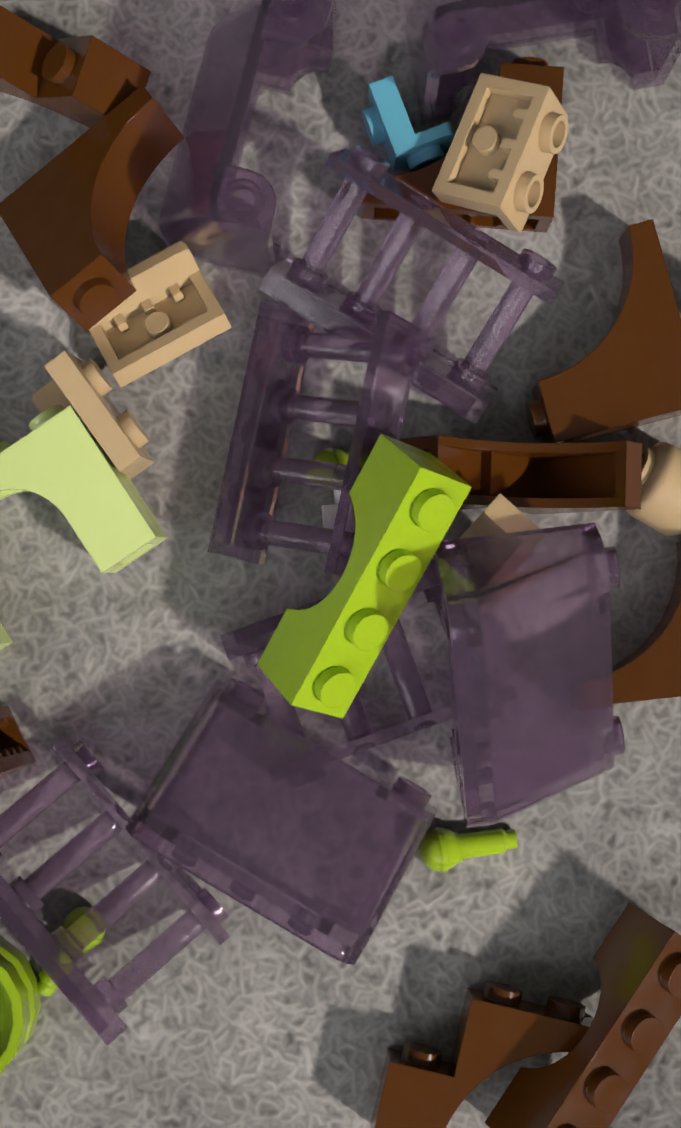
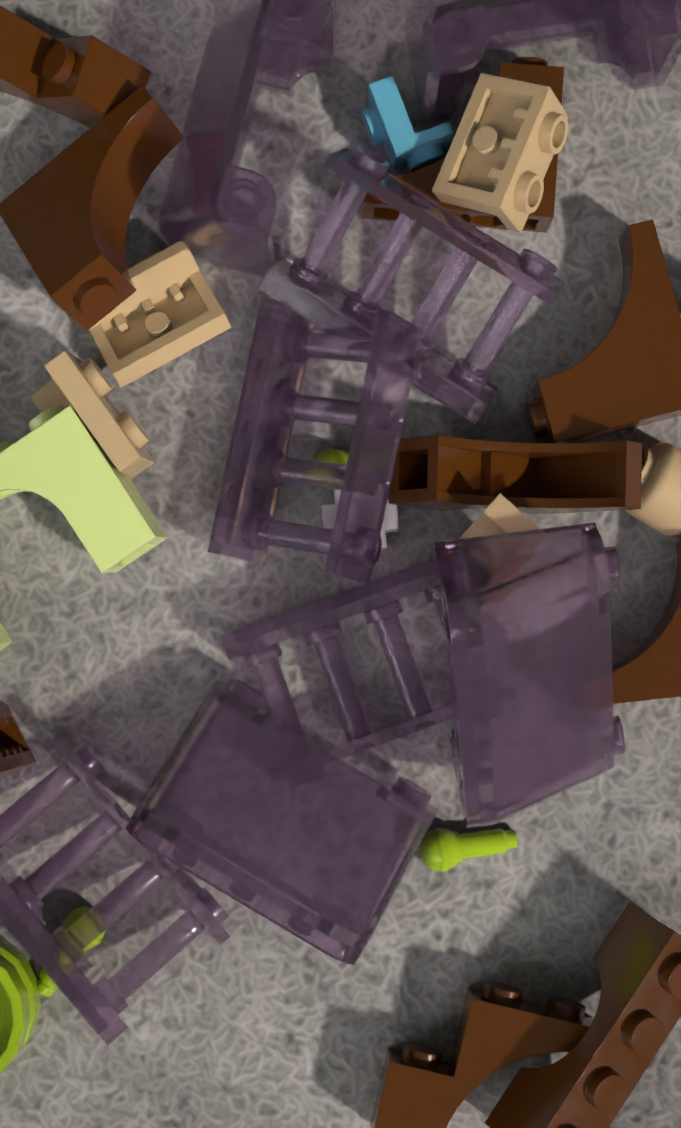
(401, 516): lime arch -> none

